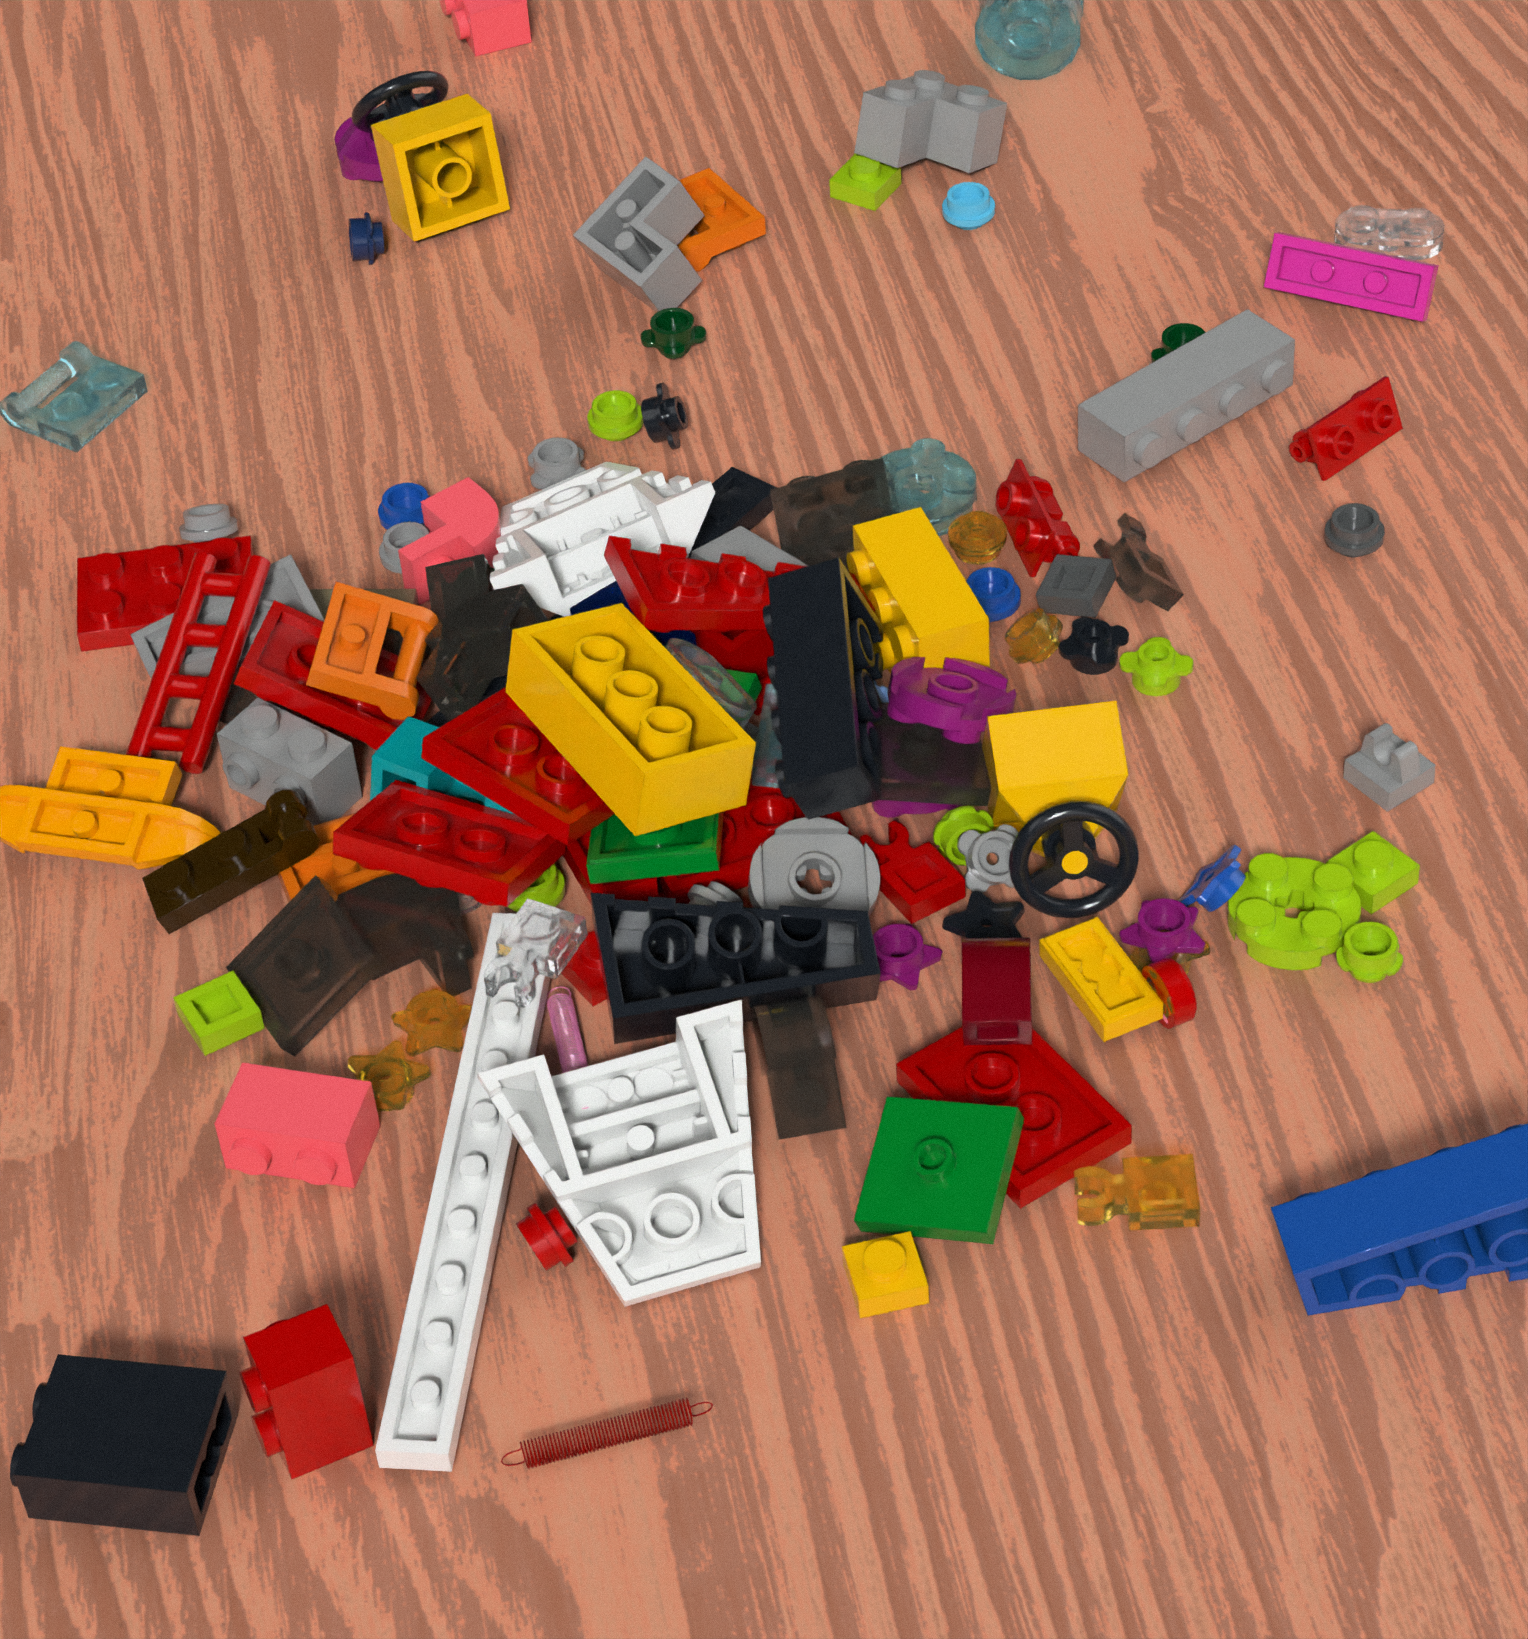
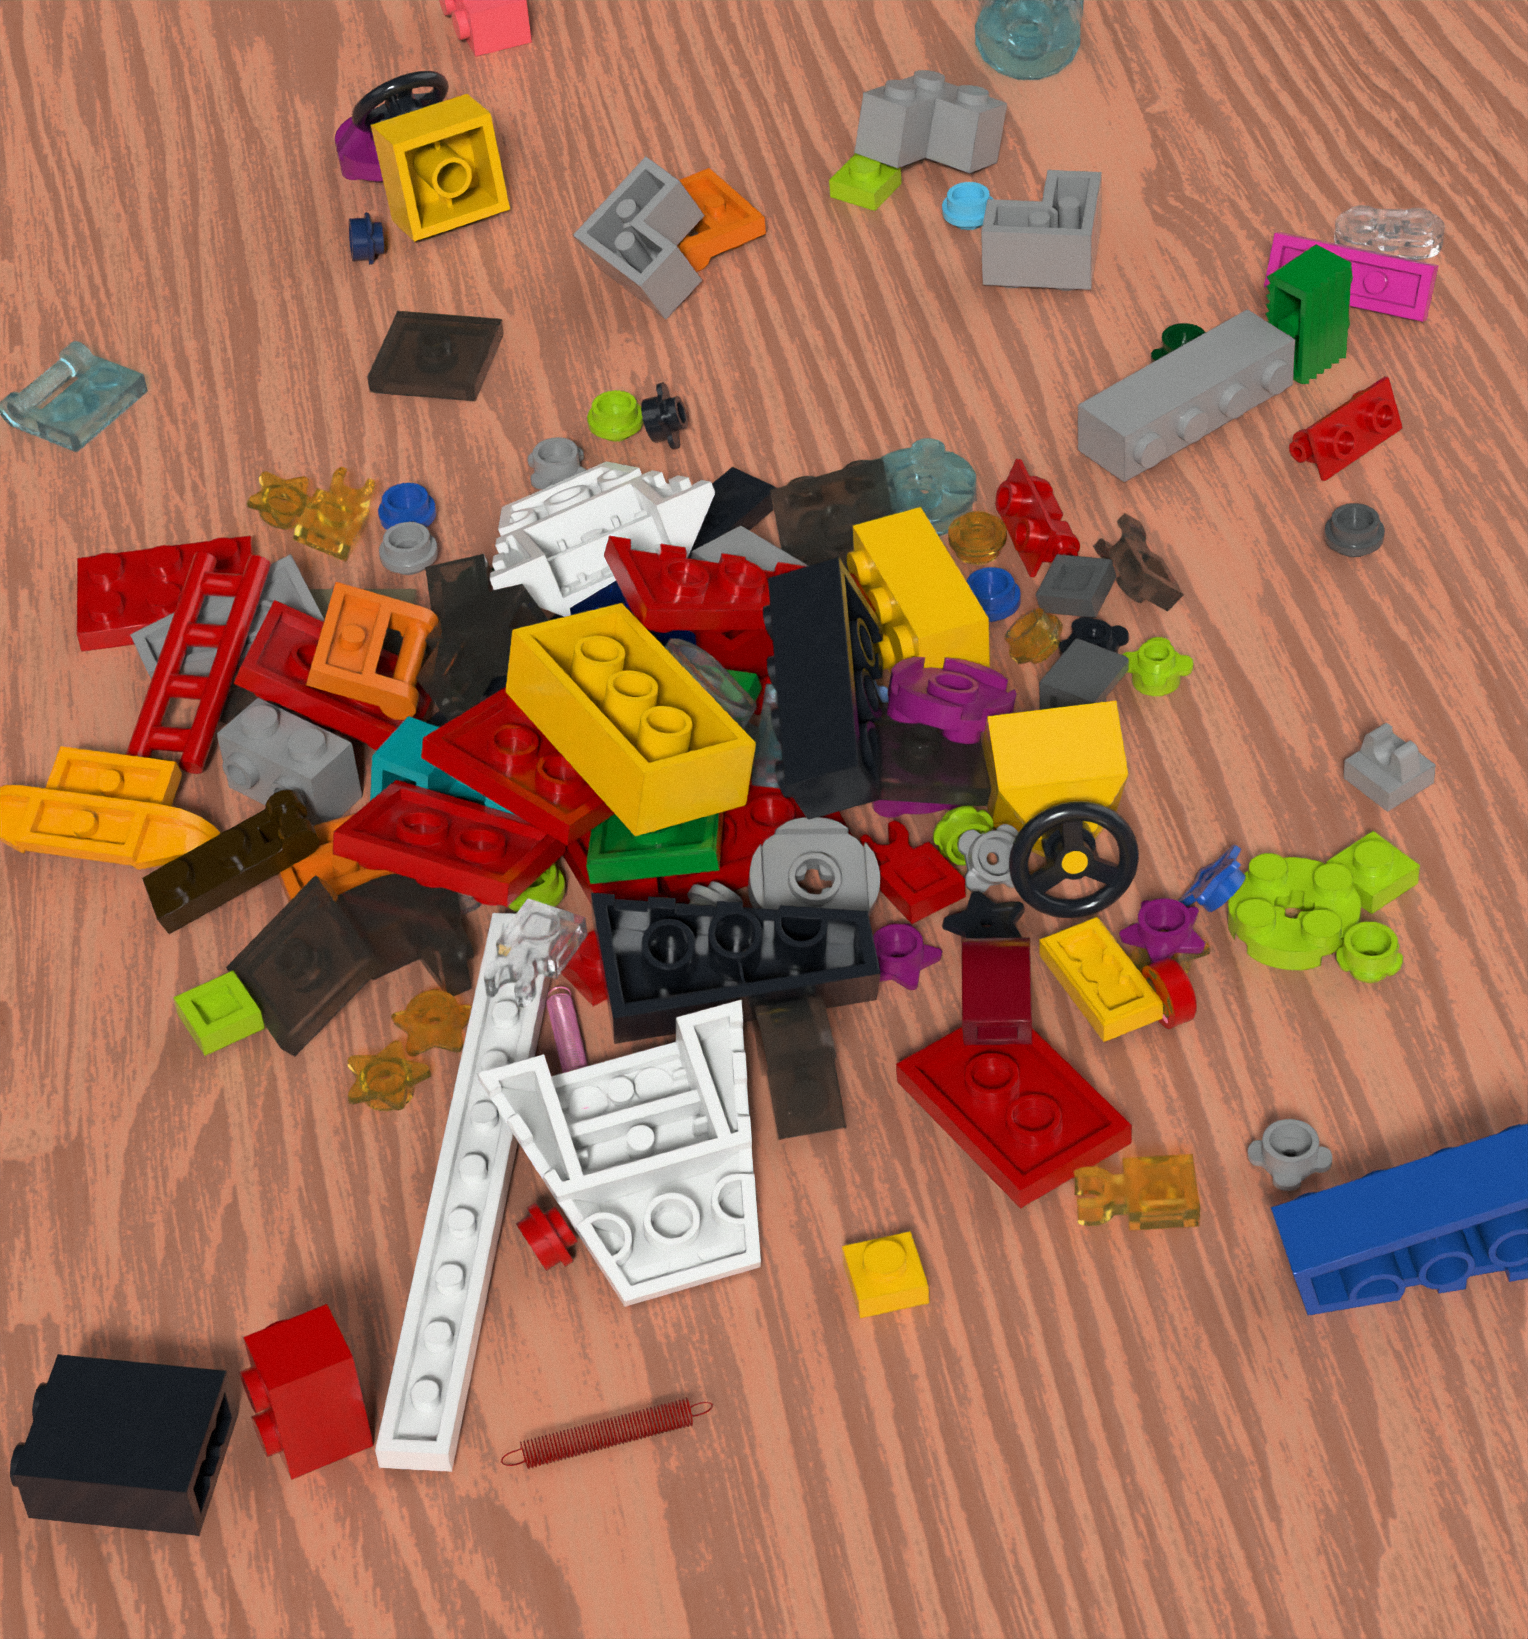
(207, 523): light grey plate -> none
(269, 503): none -> clear yellow plate
(297, 1125): coral brick -> none
(335, 517): none -> clear yellow plate
(435, 356): none -> clear smoke plate
(460, 525): coral brick -> none
(673, 332): dark green plate -> none
(939, 1169): green plate -> none
(1045, 240): none -> light grey brick
(1082, 676): none -> dark grey panel
(1289, 1153): none -> light grey plate
(1312, 306): none -> green brick

